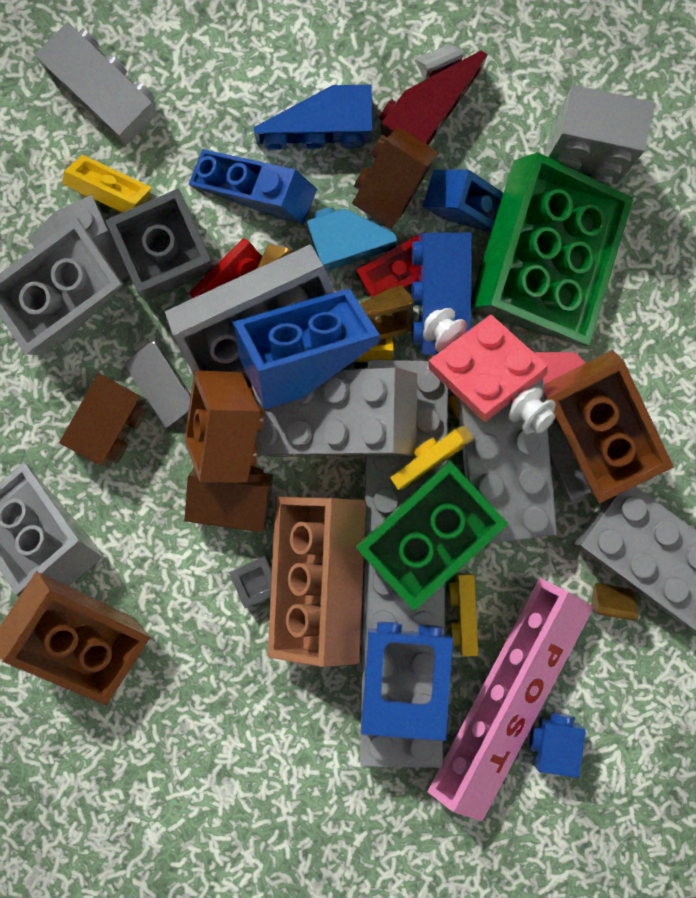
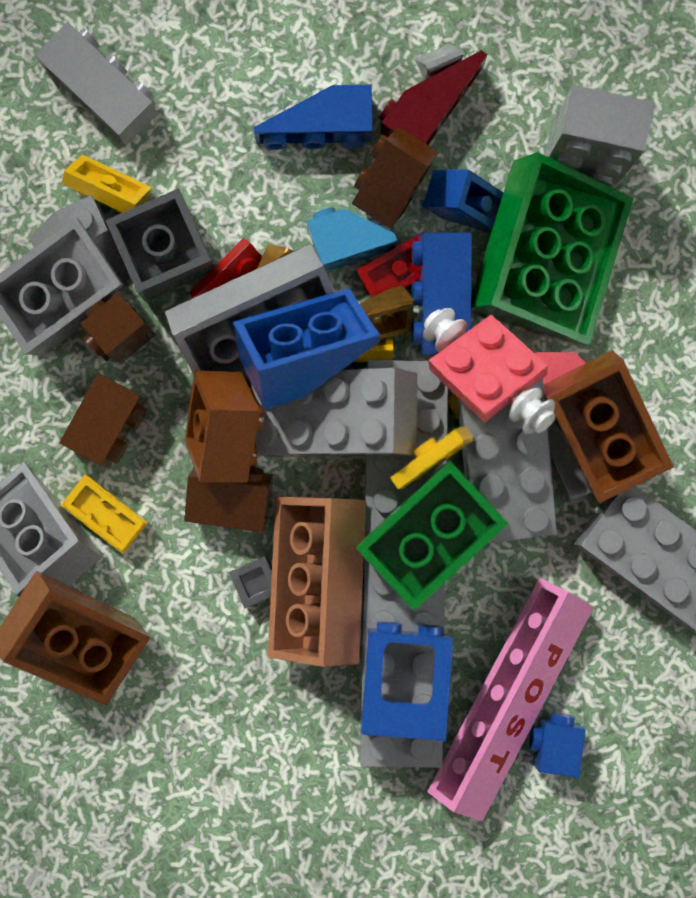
(104, 513): none -> yellow plate
(115, 329): none -> reddish brown brick
(159, 384): light grey slope -> none
(255, 184): blue slope -> none
(465, 629): yellow plate -> none
(614, 601): pearl gold slope -> none

